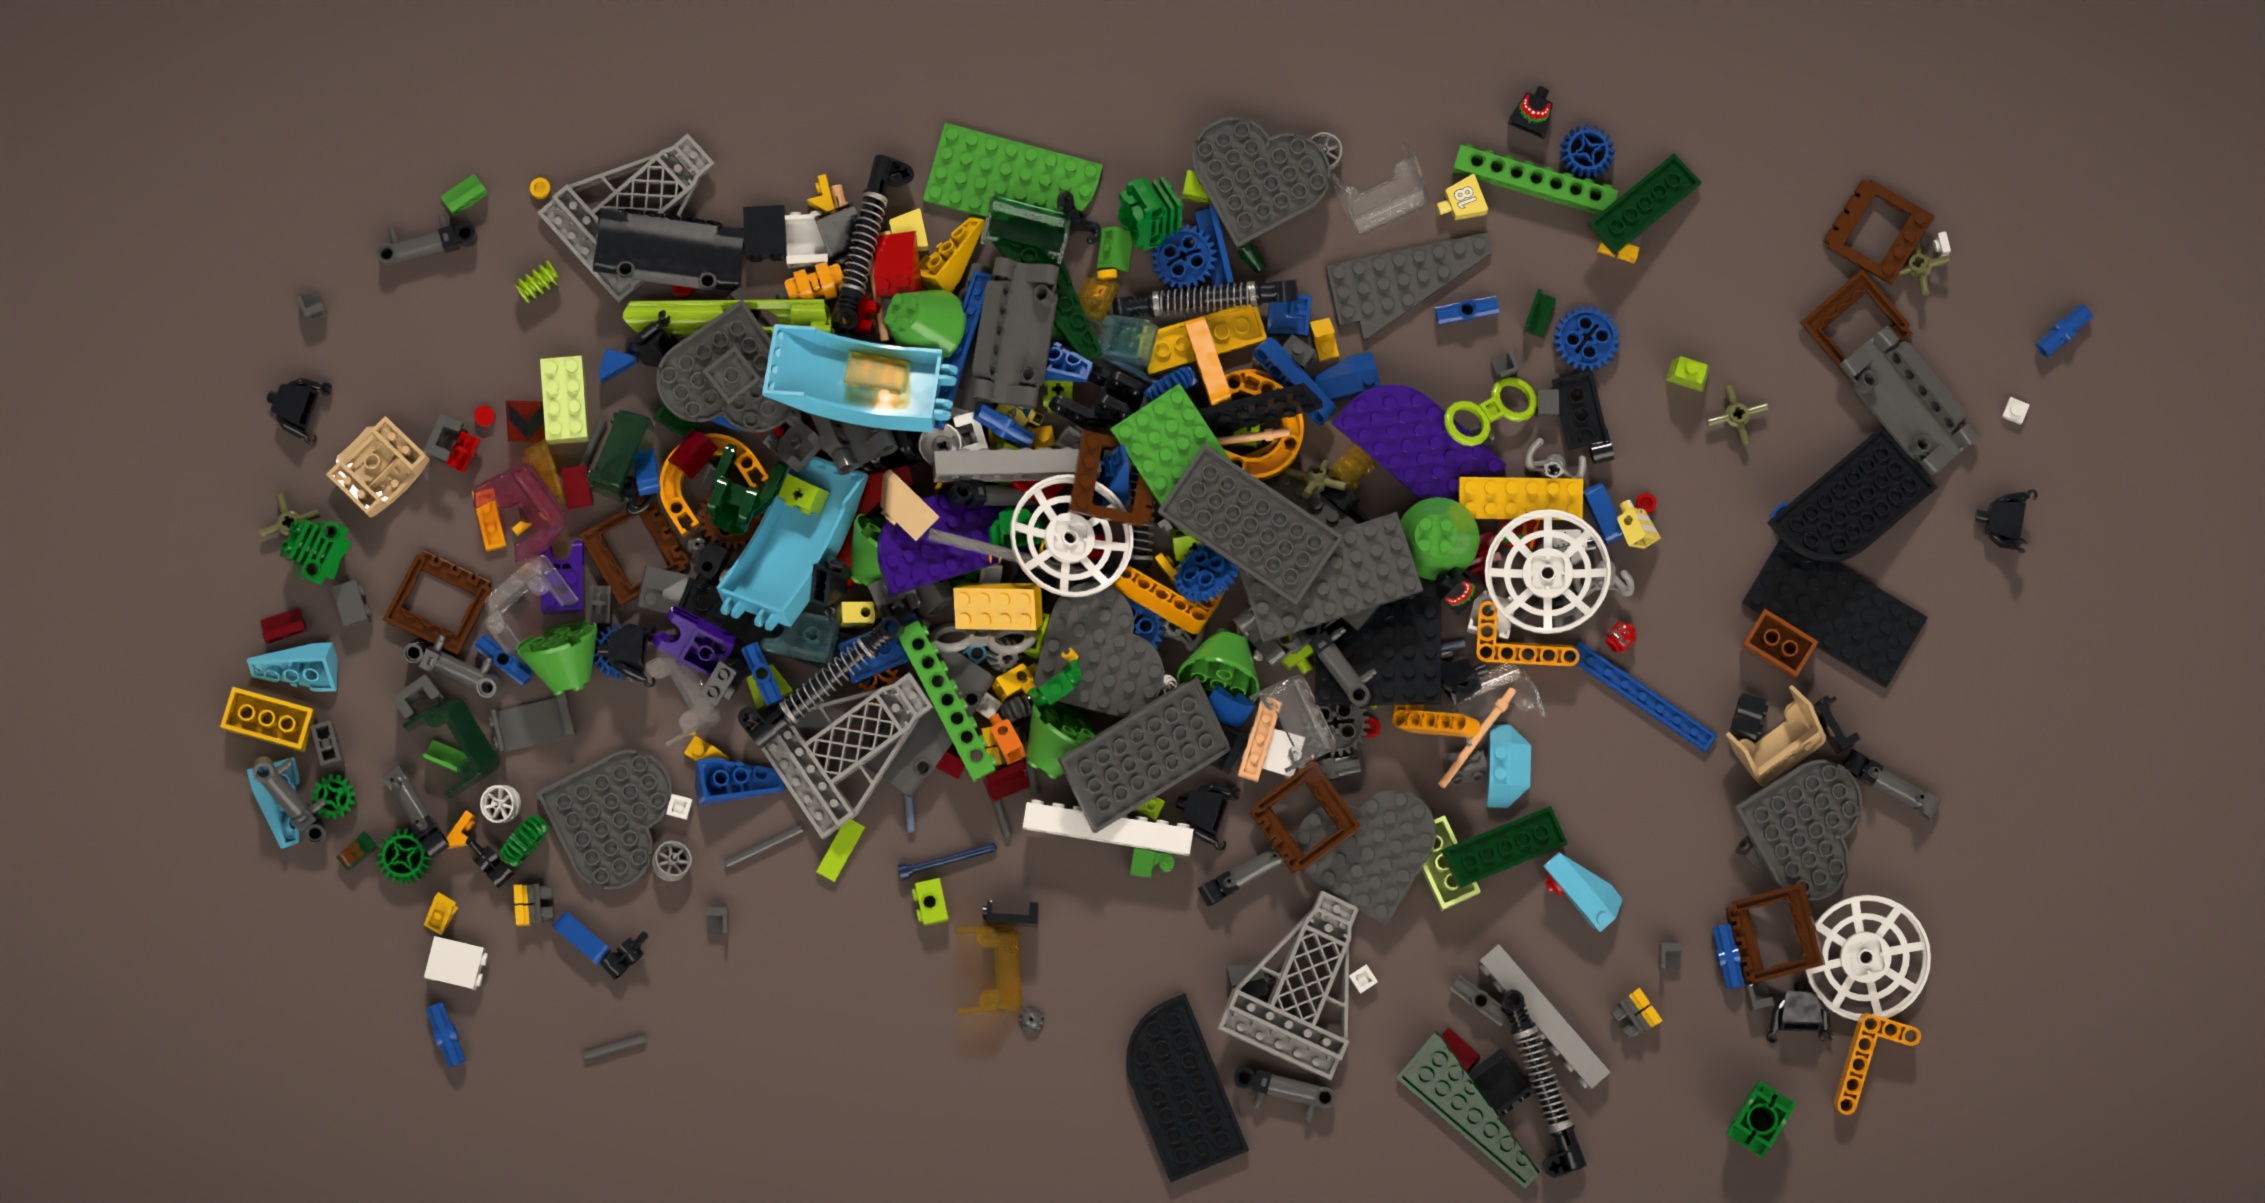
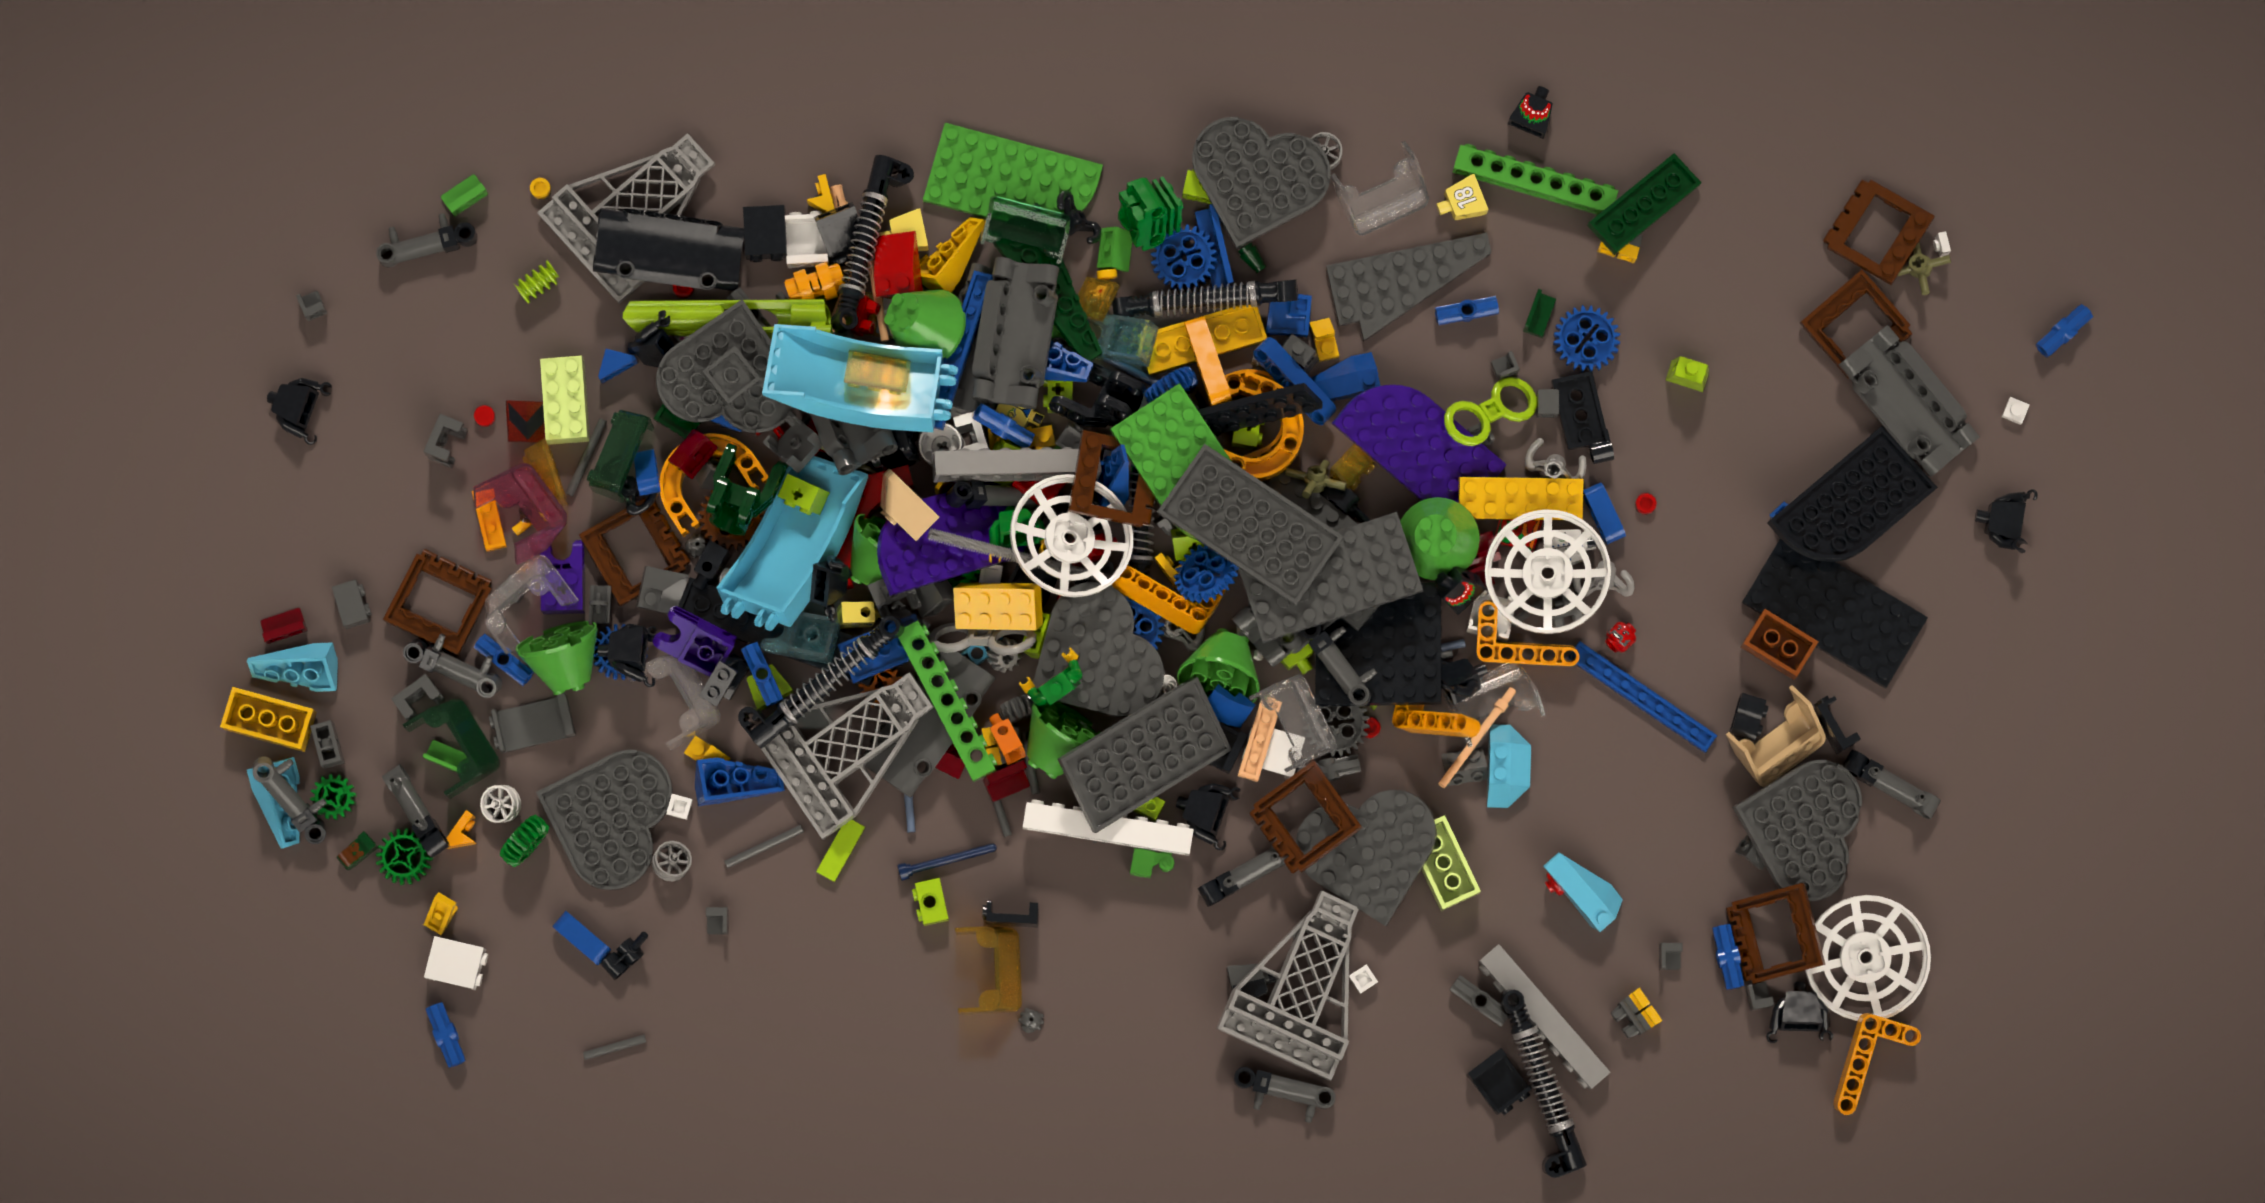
(282, 521): olive bar -> none
(312, 547): green piece -> none
(378, 467): tan slope -> none
(463, 452): red hips -> none
(490, 863): black beam -> none
(530, 913): dark grey hips -> none
(576, 486): dark red panel -> none
(988, 706): white plate -> none
(1007, 684): yellow torso -> none
(1181, 1091): black plate -> none
(1267, 434): light nougat bar -> none
(1451, 1092): dark green wing -> none
(1460, 1048): dark red panel -> none
(1504, 847): dark green plate -> none
(1583, 136): blue gear -> none
(1637, 526): light yellow torso -> none
(1740, 408): olive bar -> none
(1777, 1109): green piece -> none

